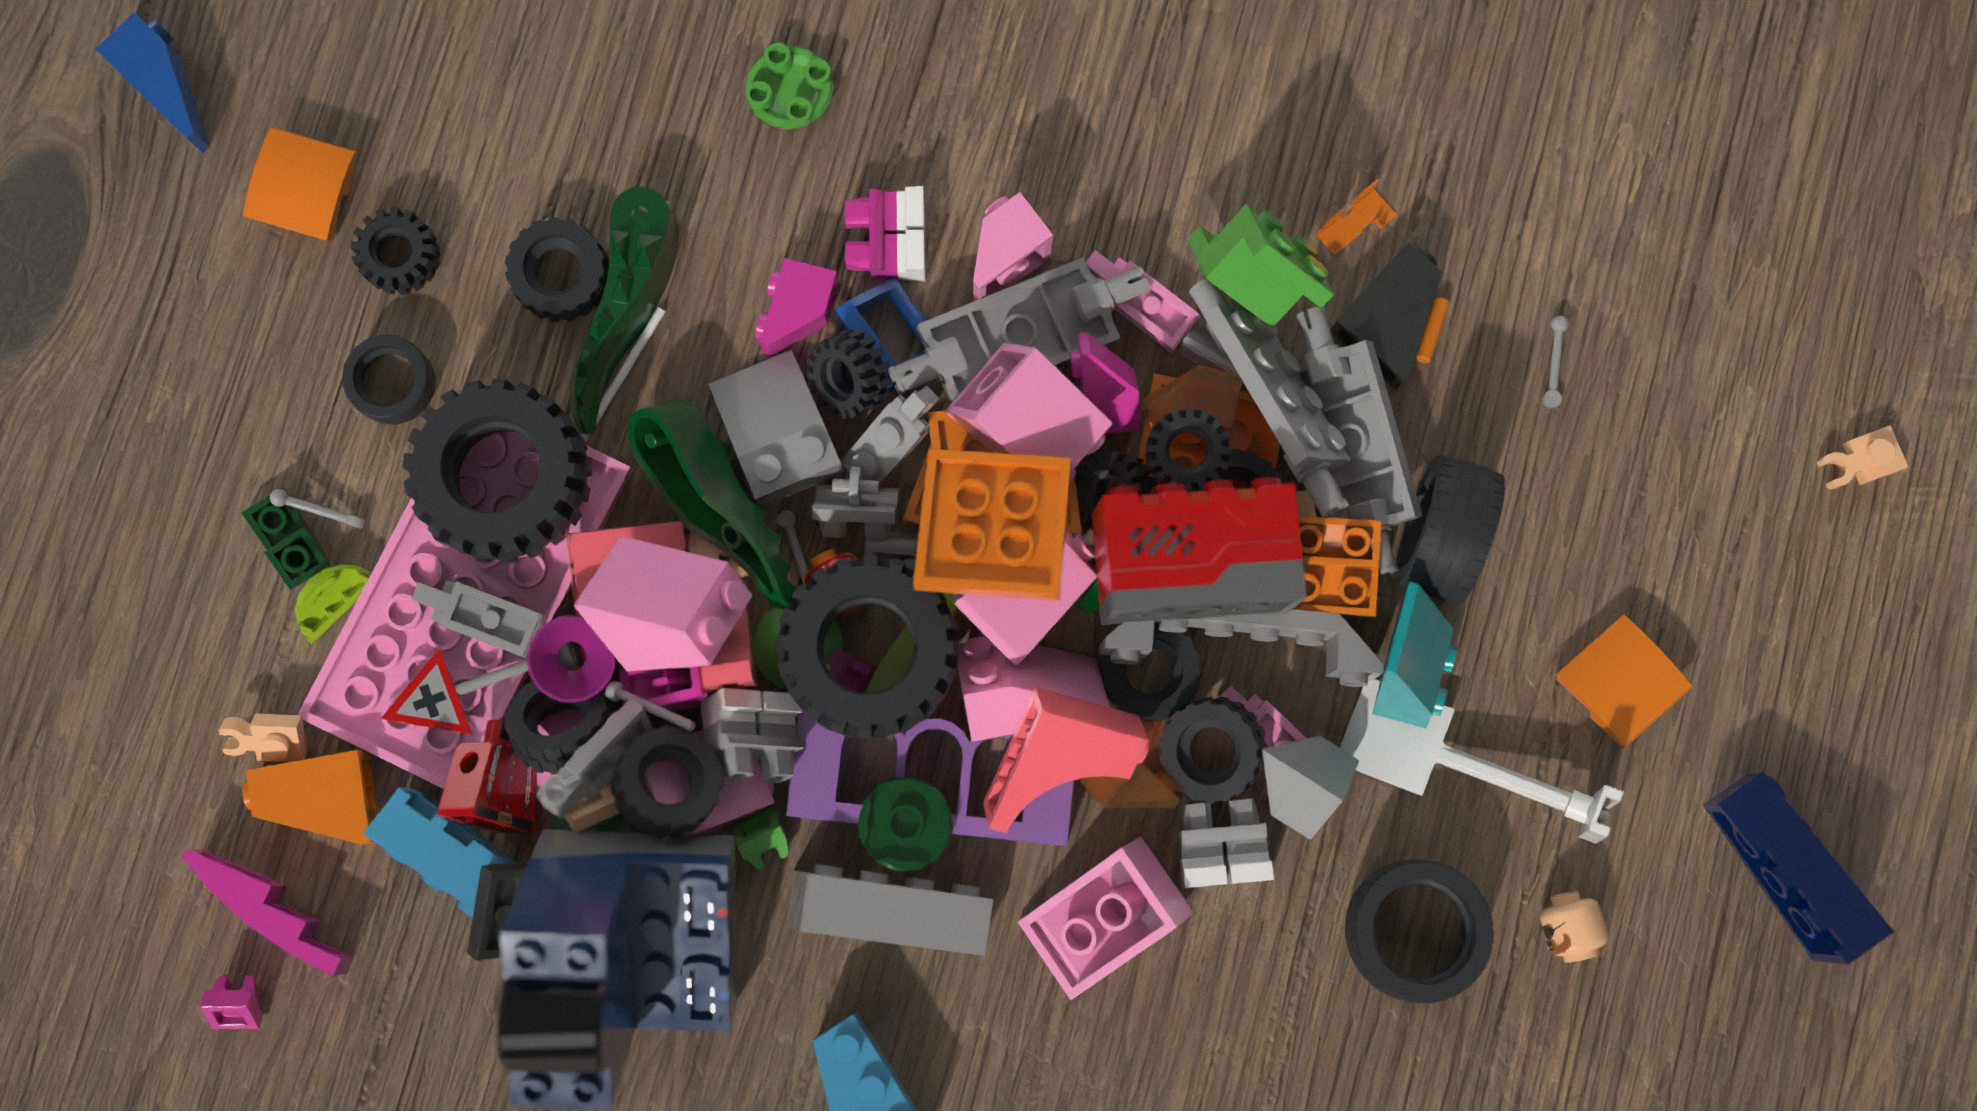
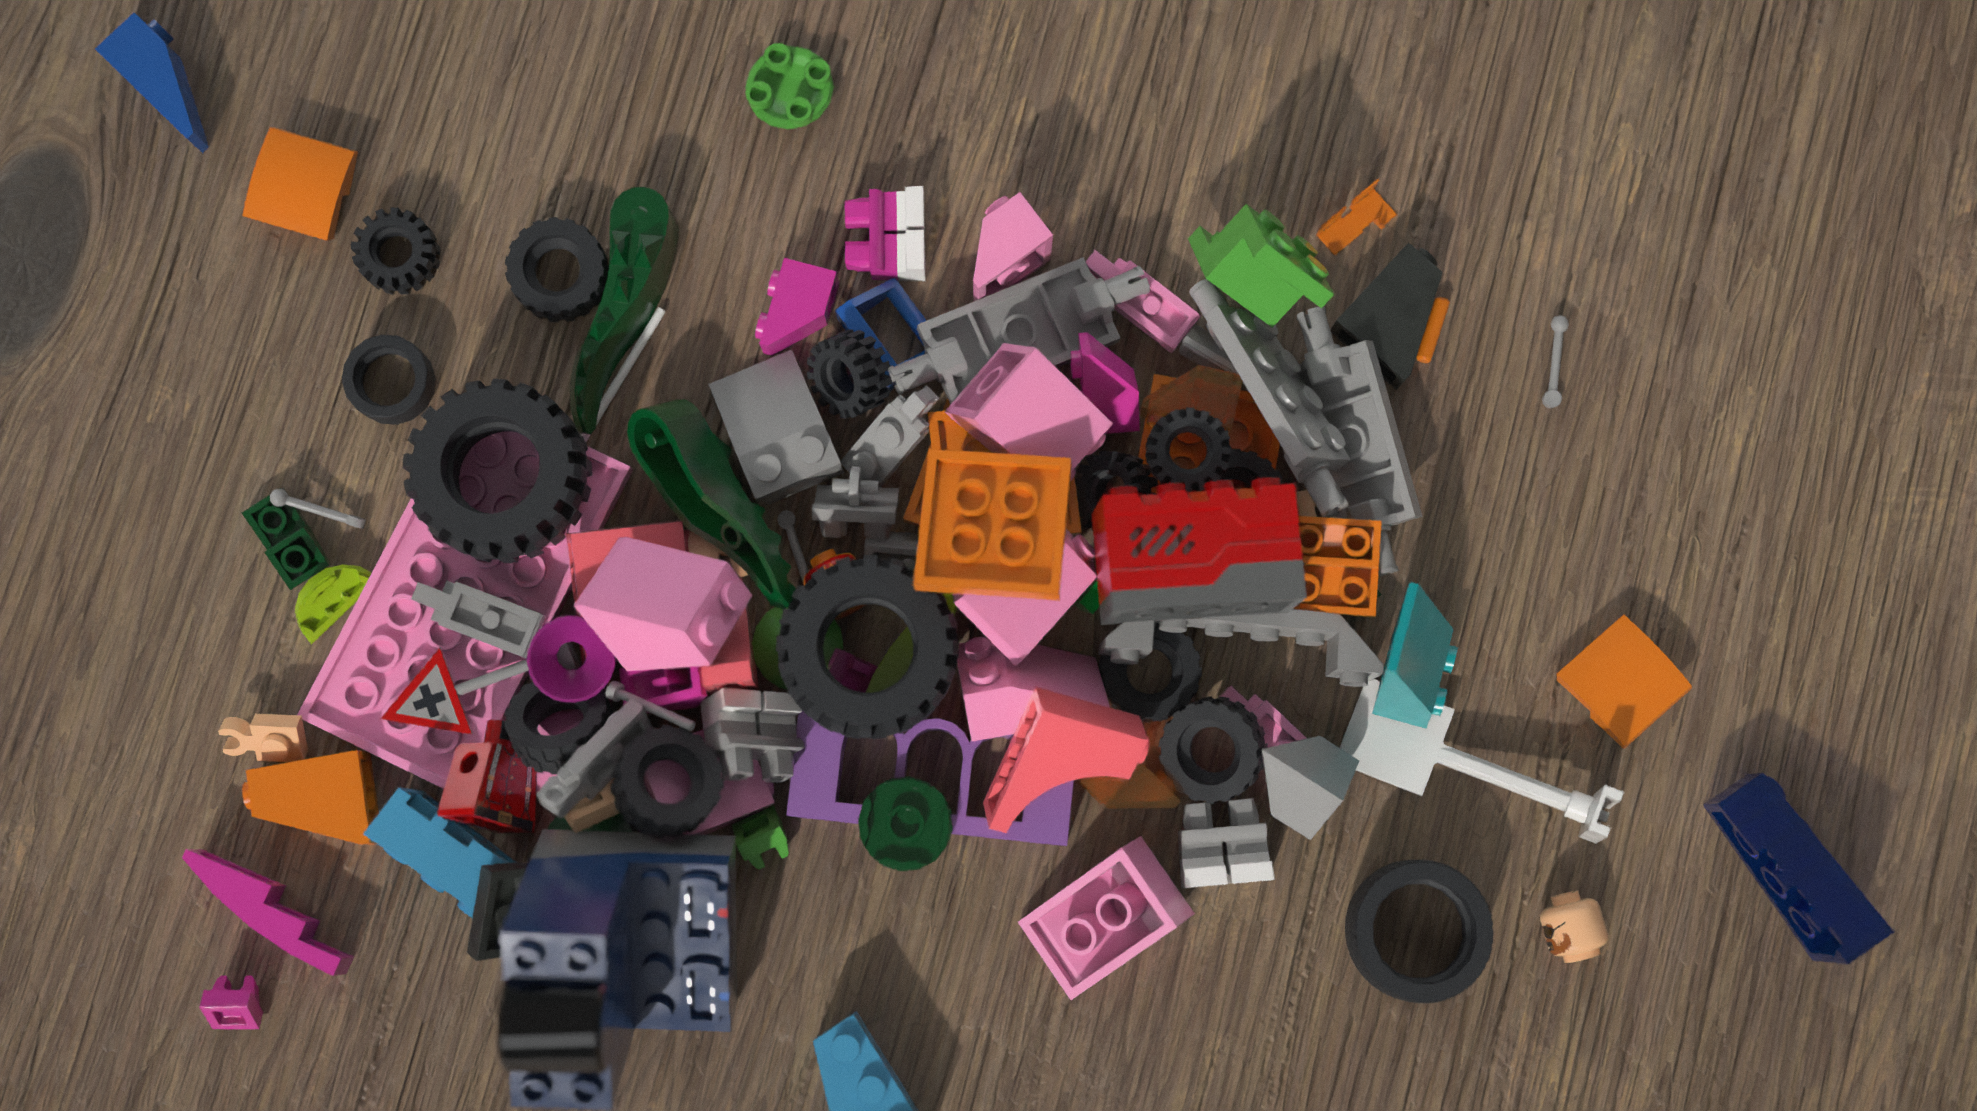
(889, 912): light grey wedge -> none
(1456, 529): black tyre -> none
(1866, 457): light nougat plate -> none

